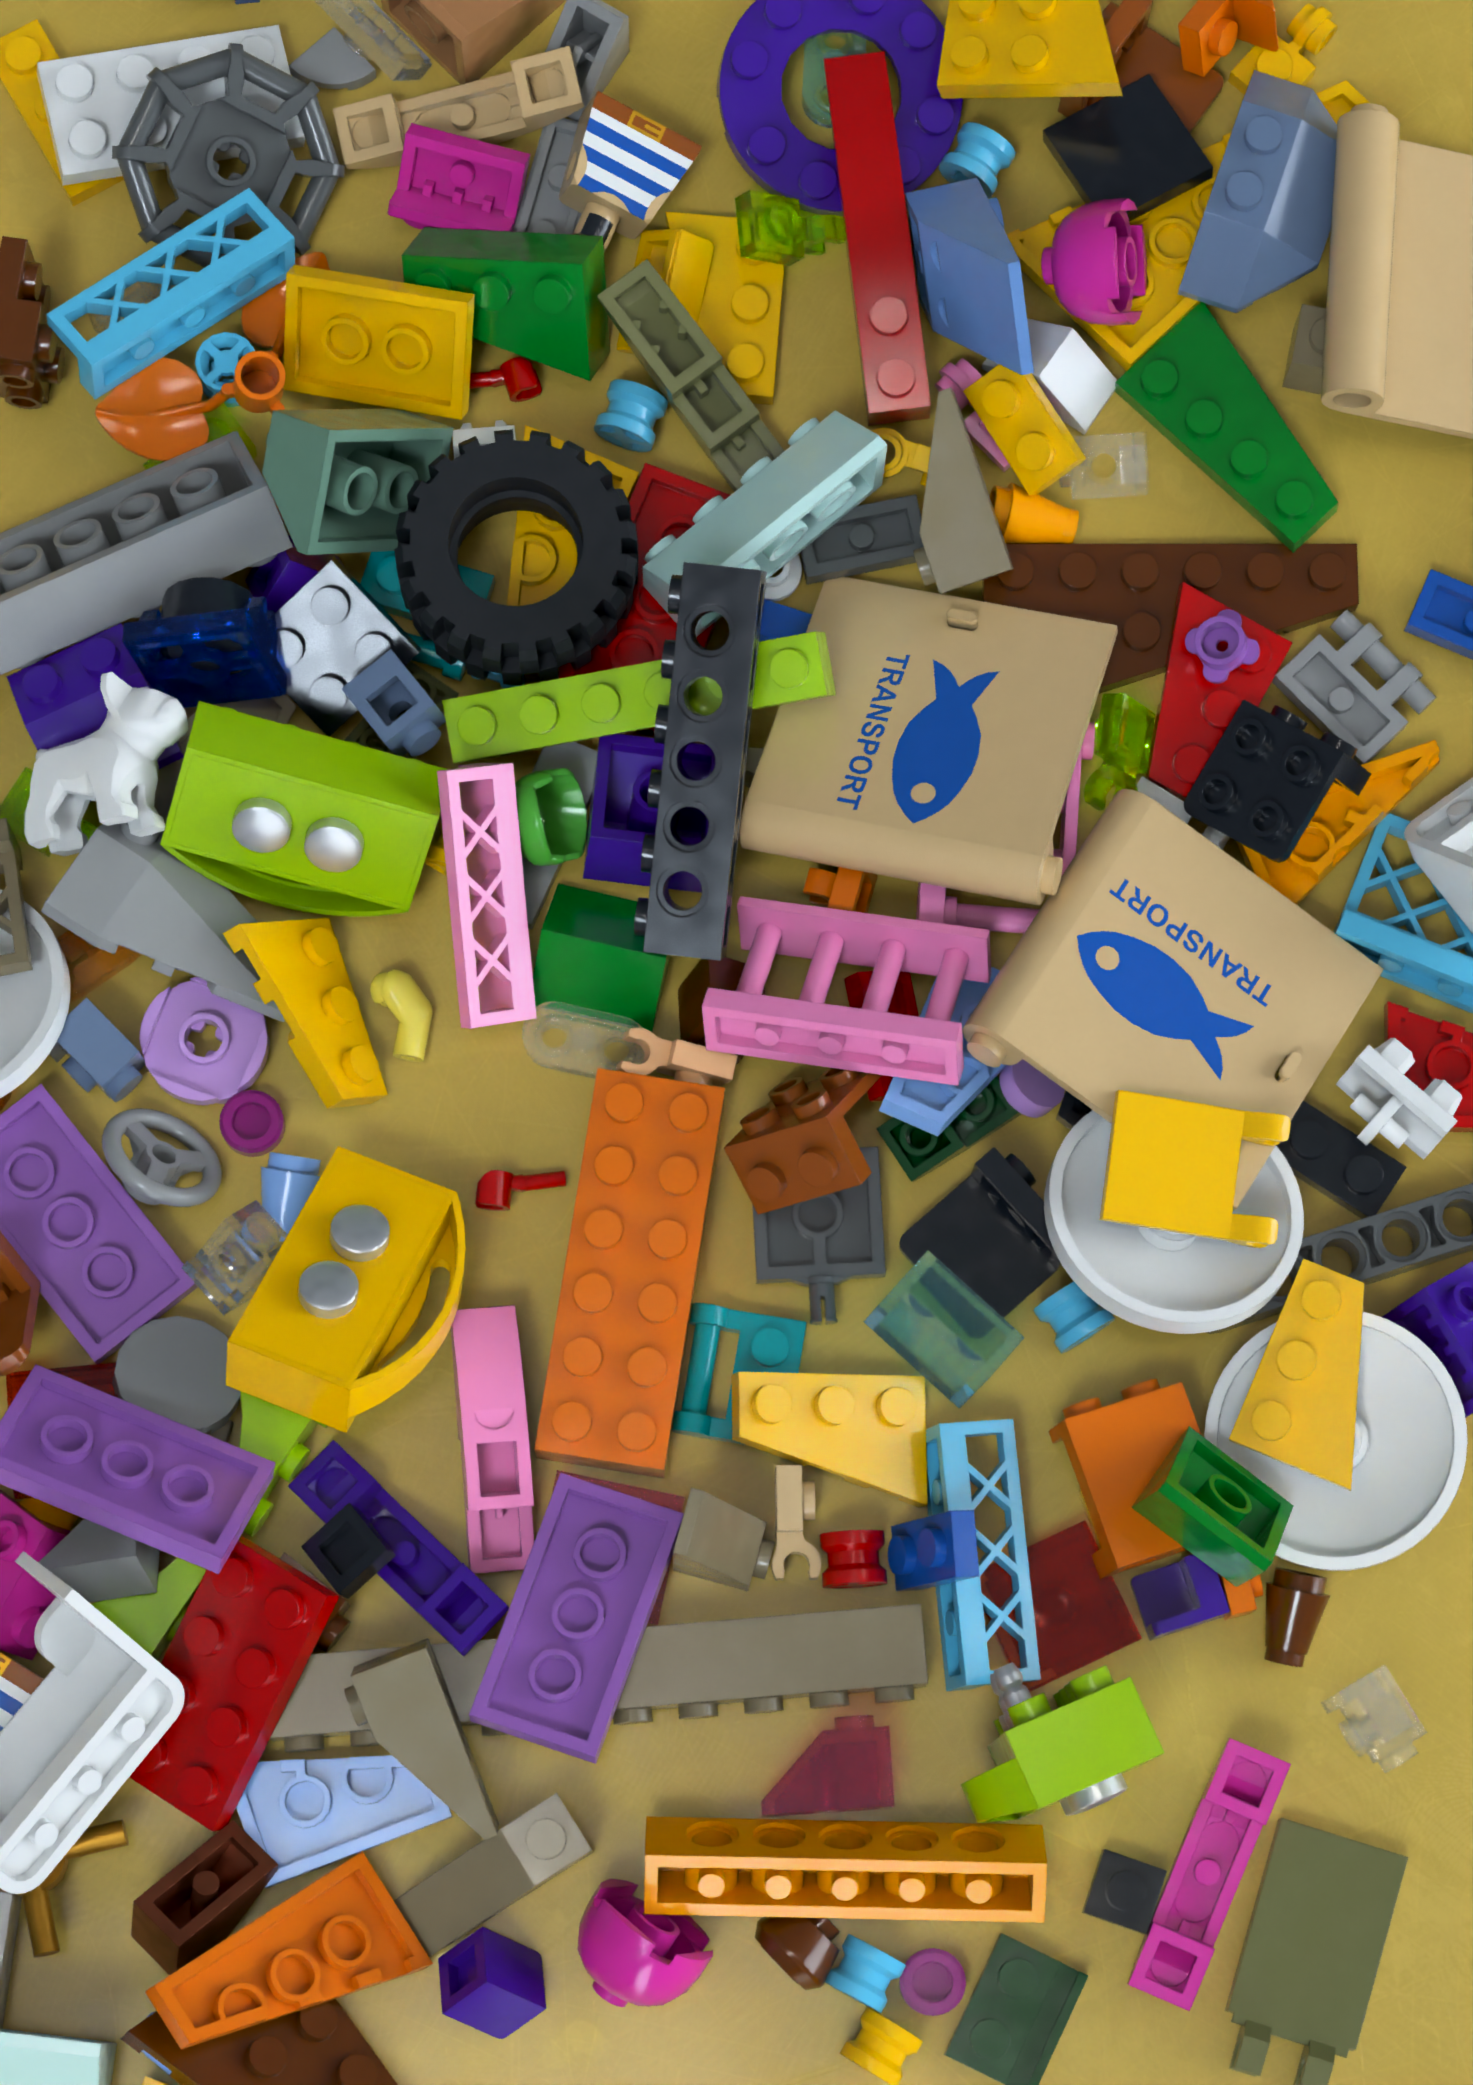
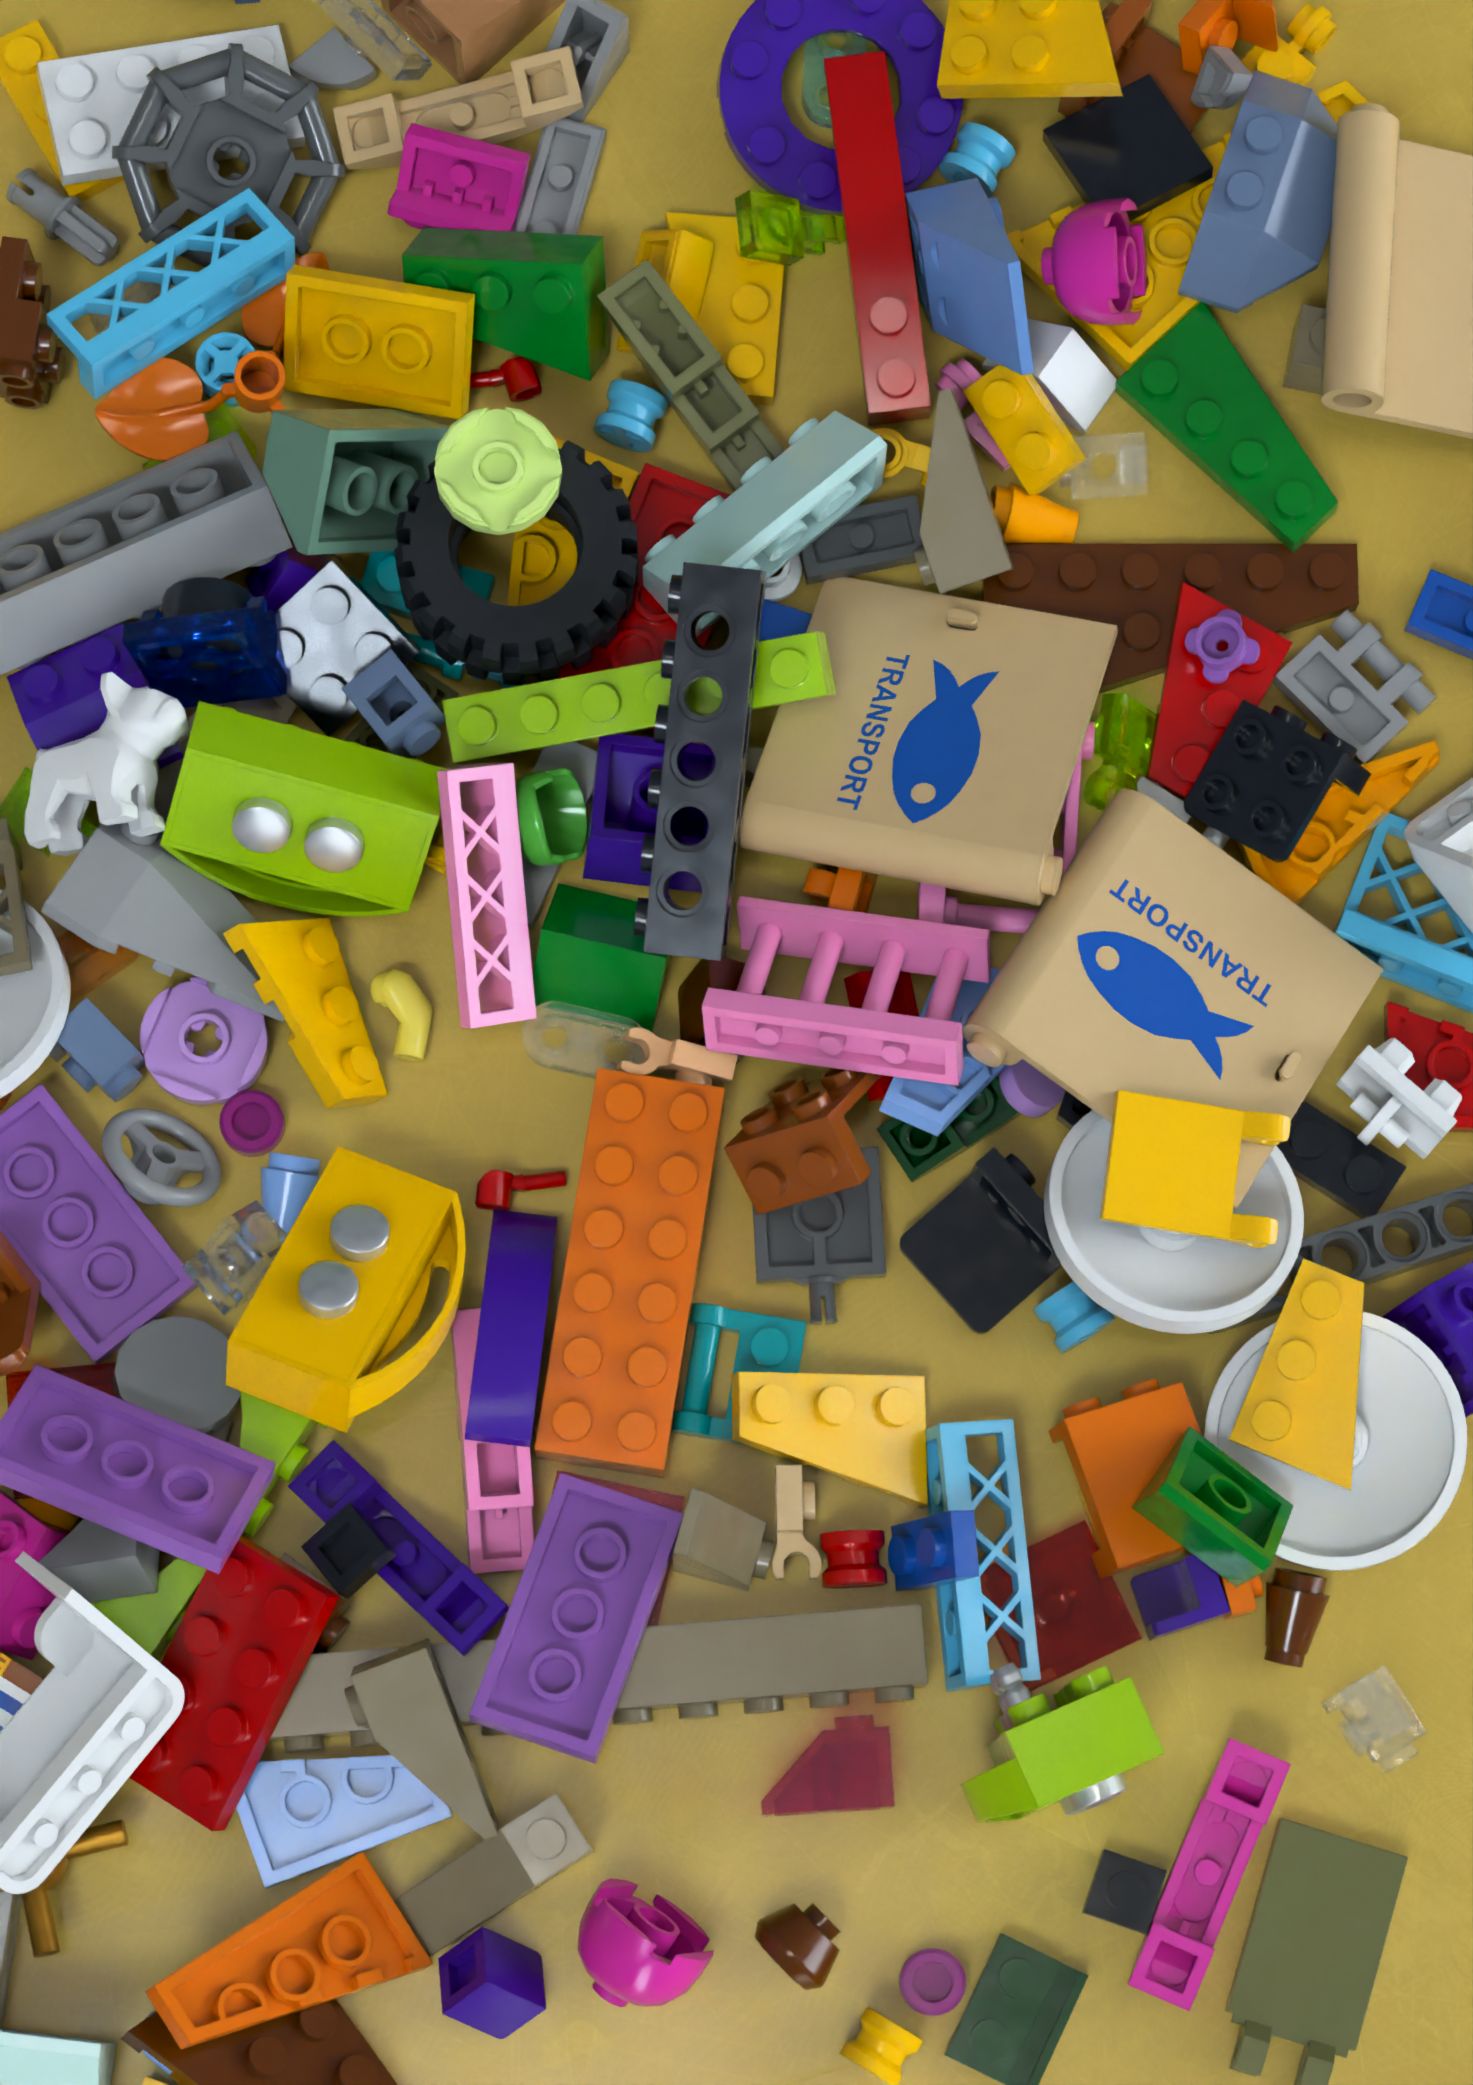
(64, 218): none -> light grey axle
(201, 1898): copper slope -> none
(498, 470): none -> yellowish green tile
(511, 1328): none -> dark purple slope
(621, 169): torso -> none
(845, 1869): light orange brick -> none
(865, 1973): medium azure wheel -> none
(944, 1329): clear light blue piece -> none
(1220, 79): none -> light grey tile

